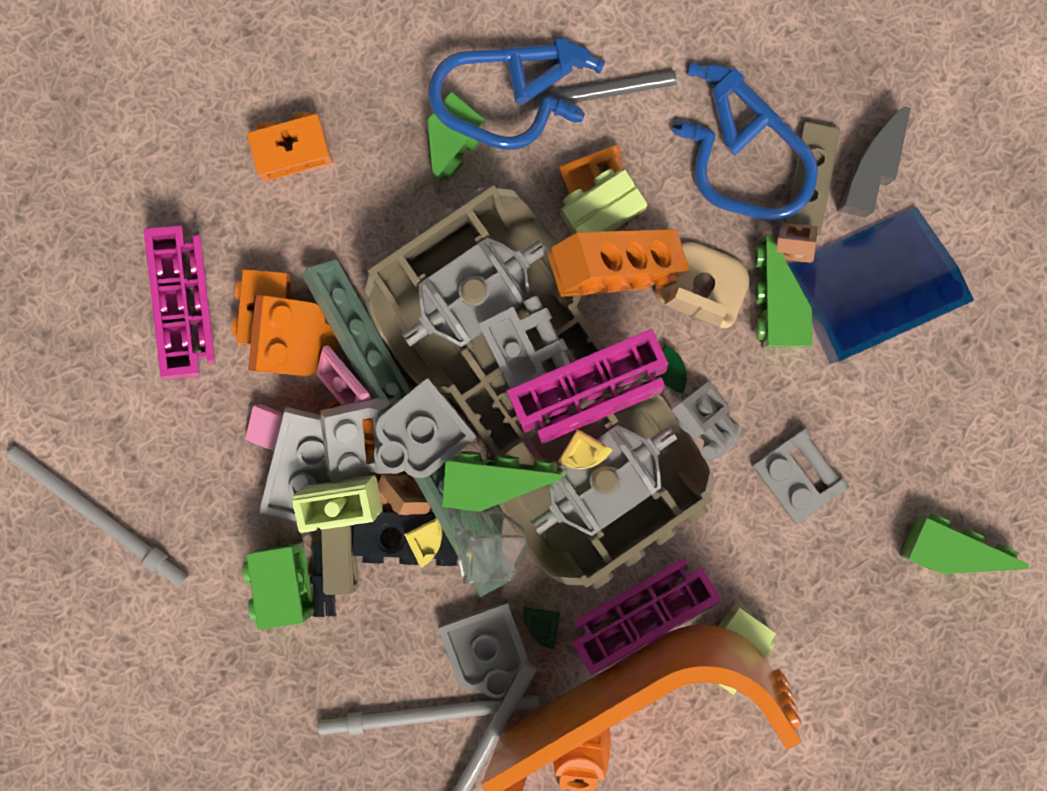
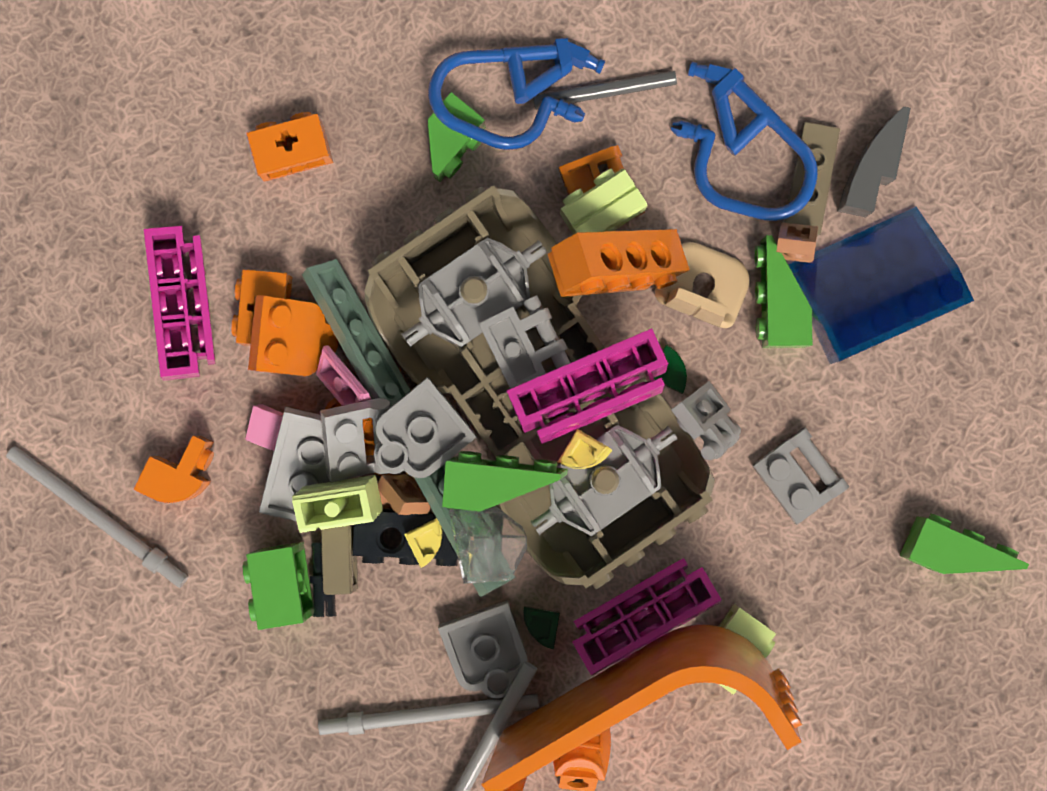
(173, 482): none -> orange brick

